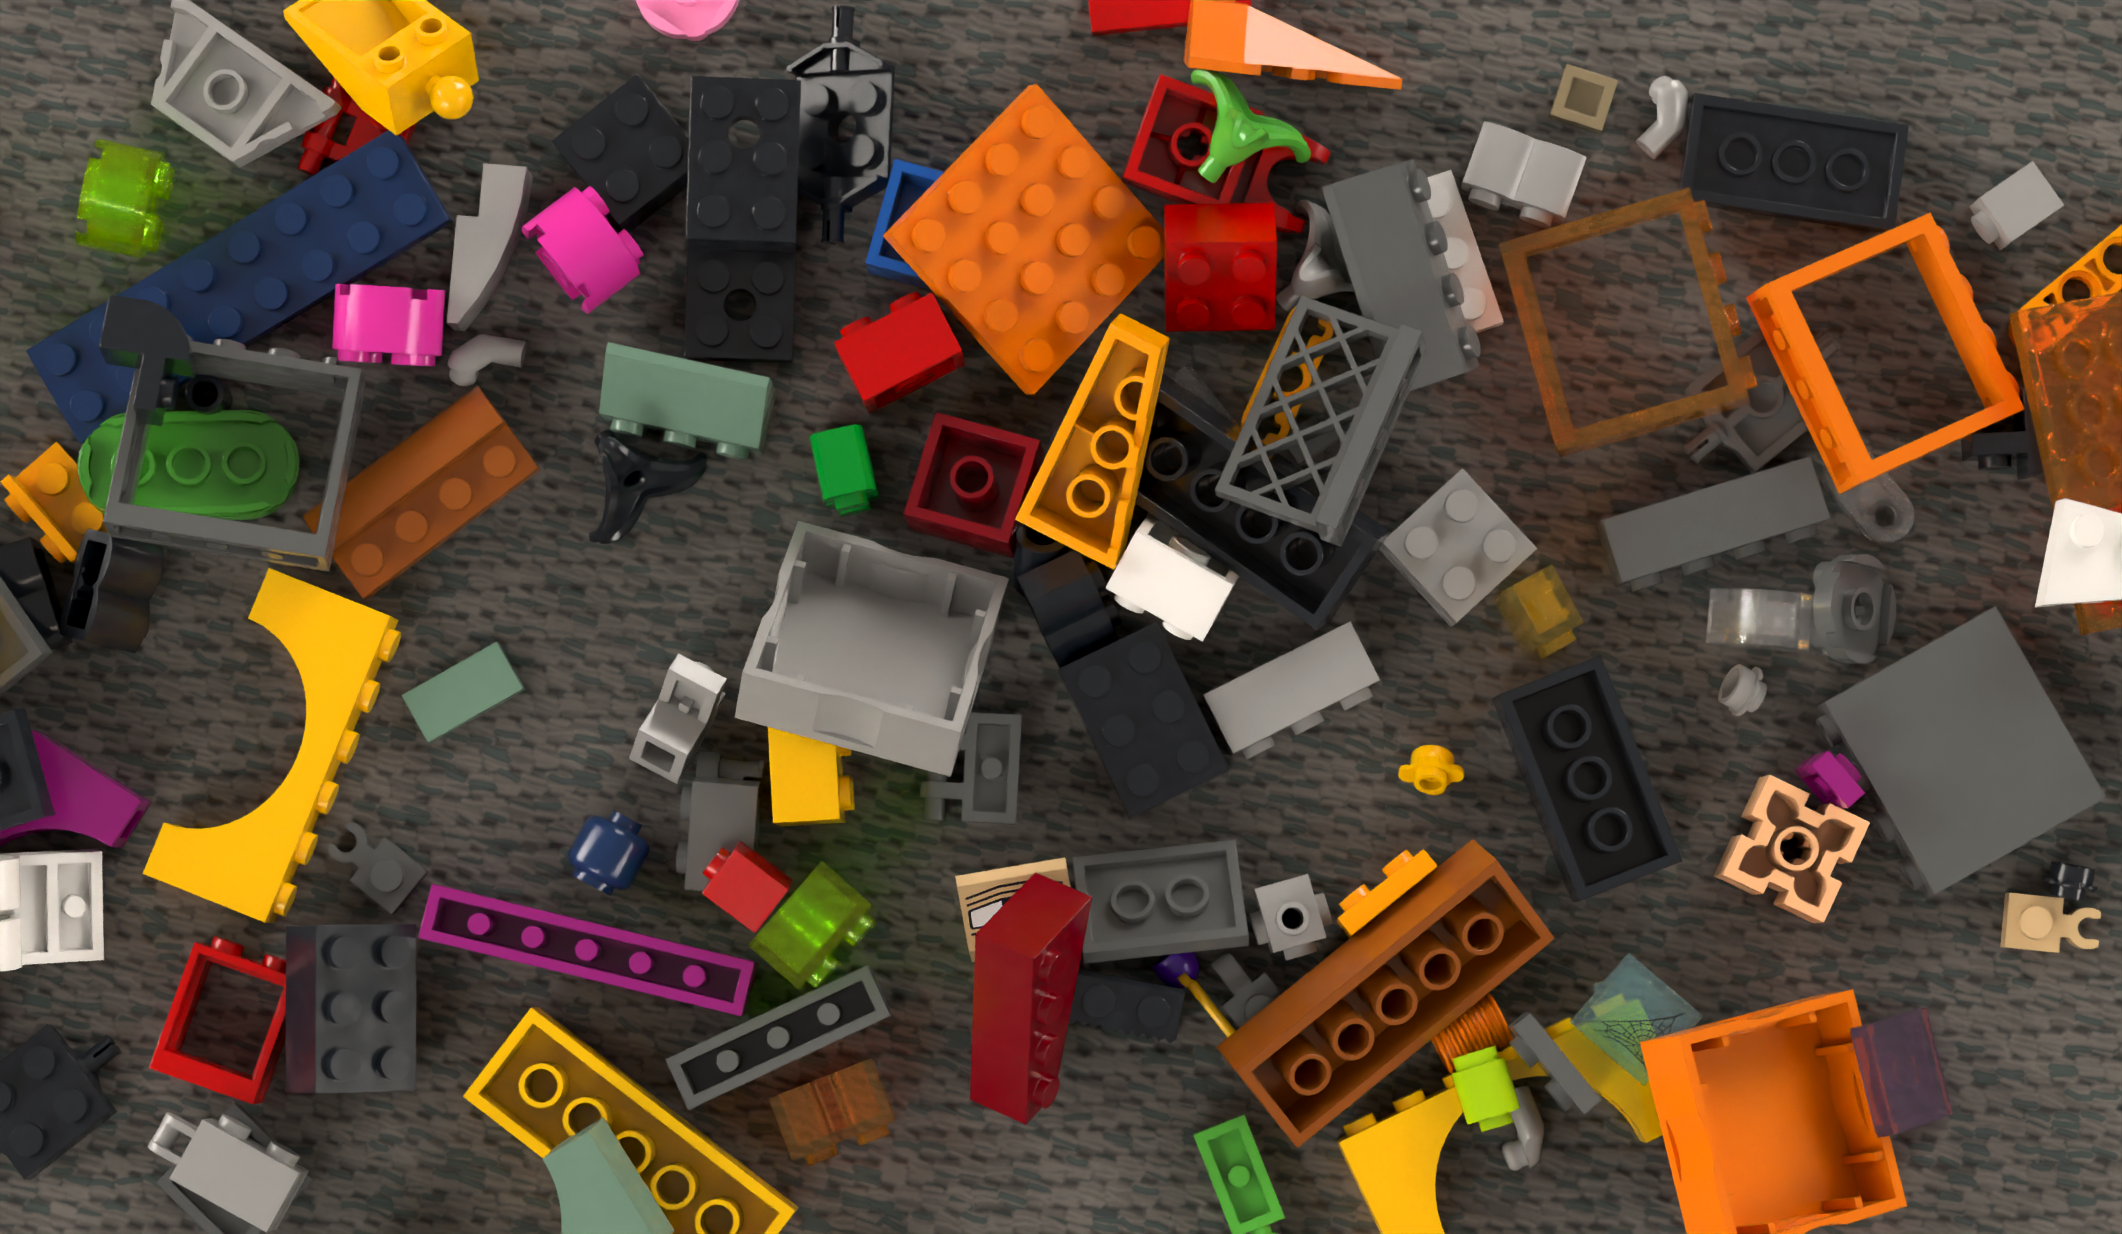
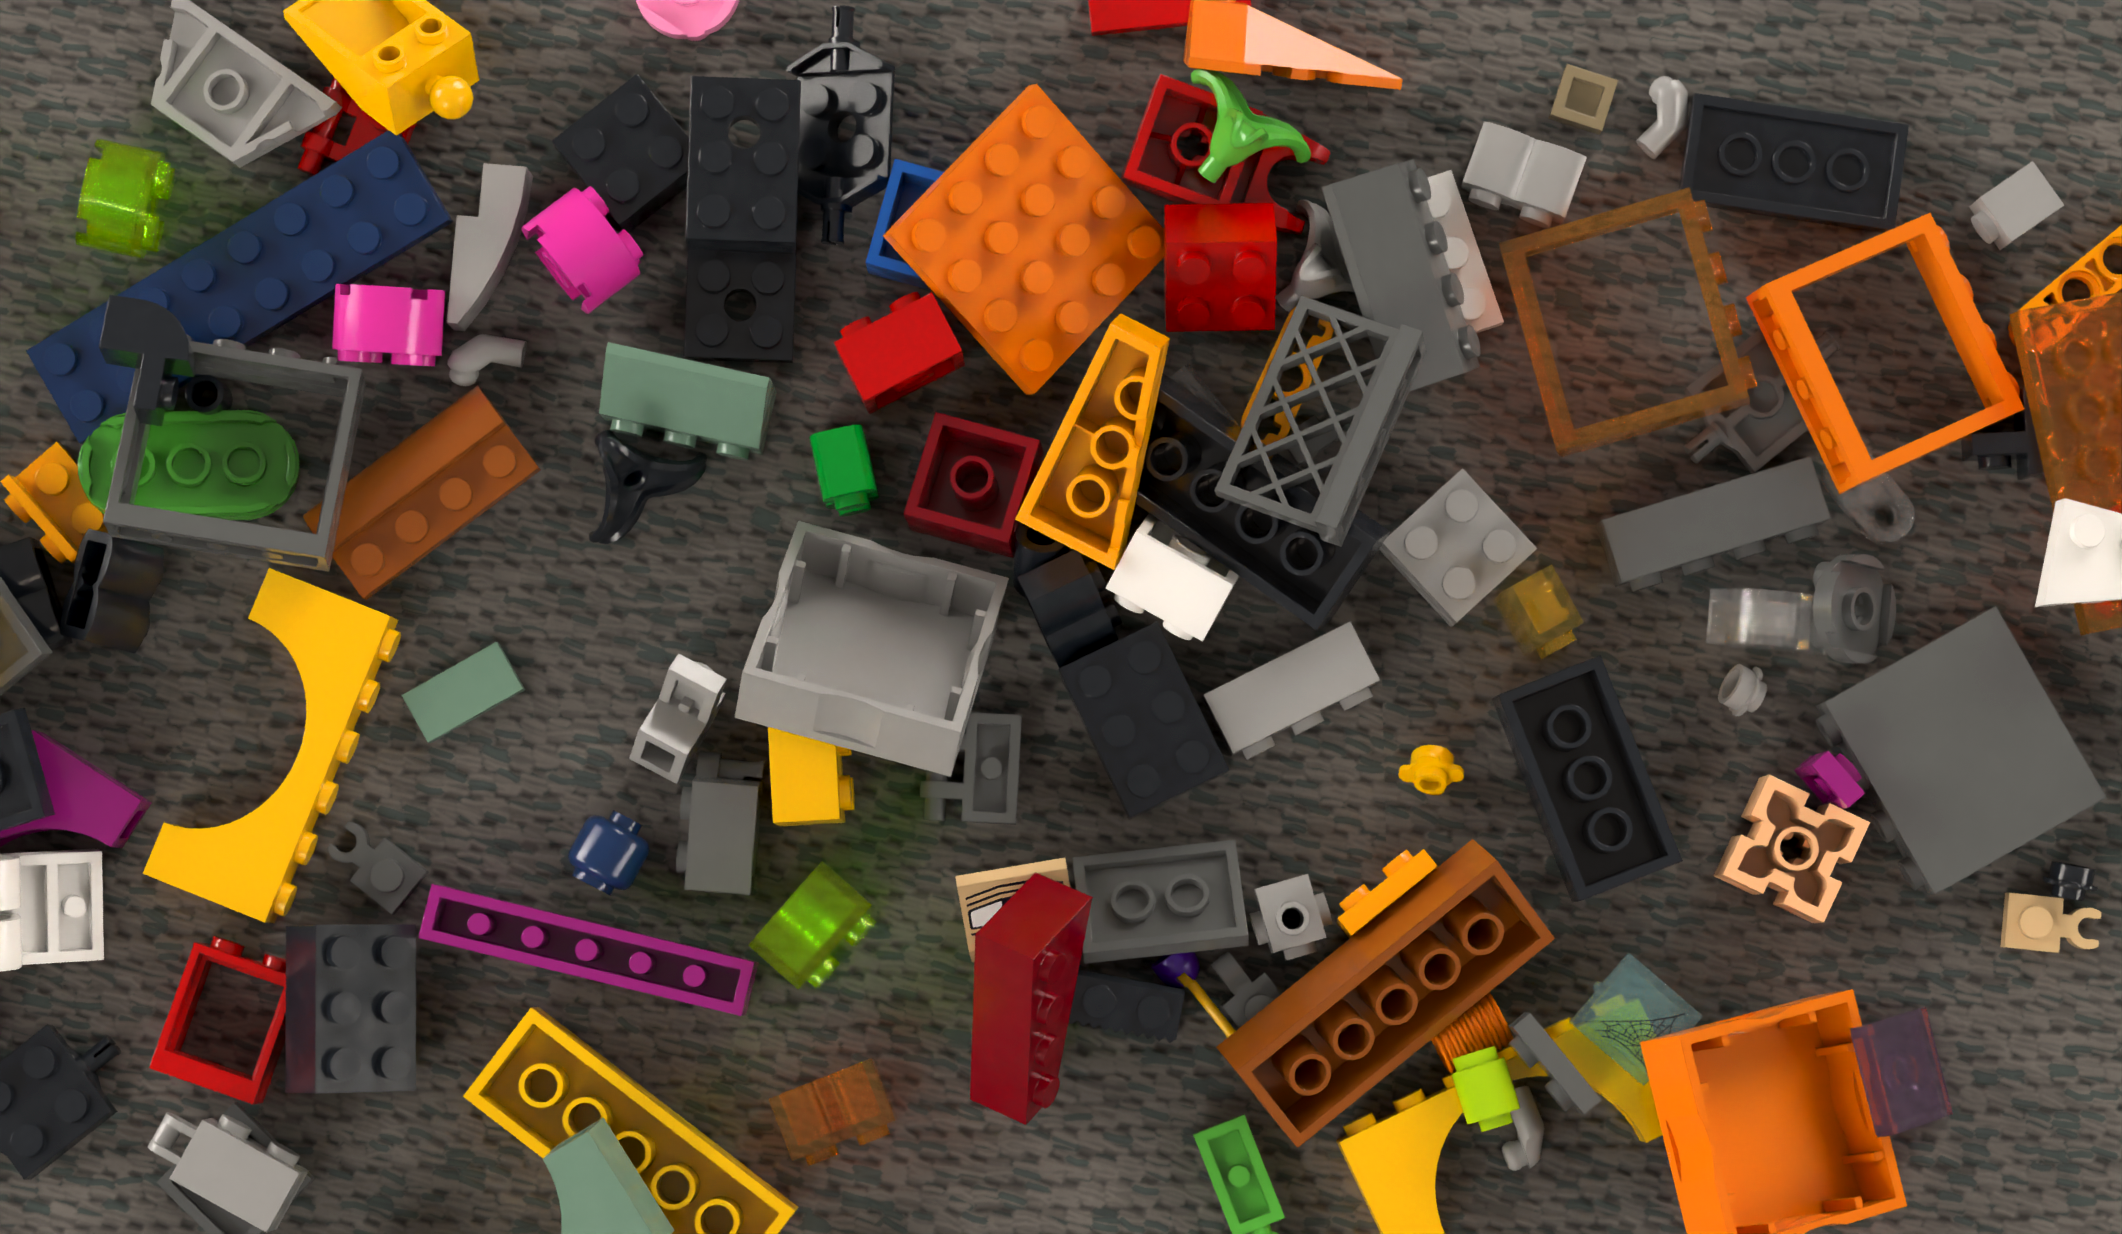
(745, 885): red brick -> none
(779, 1037): dark grey brick -> none

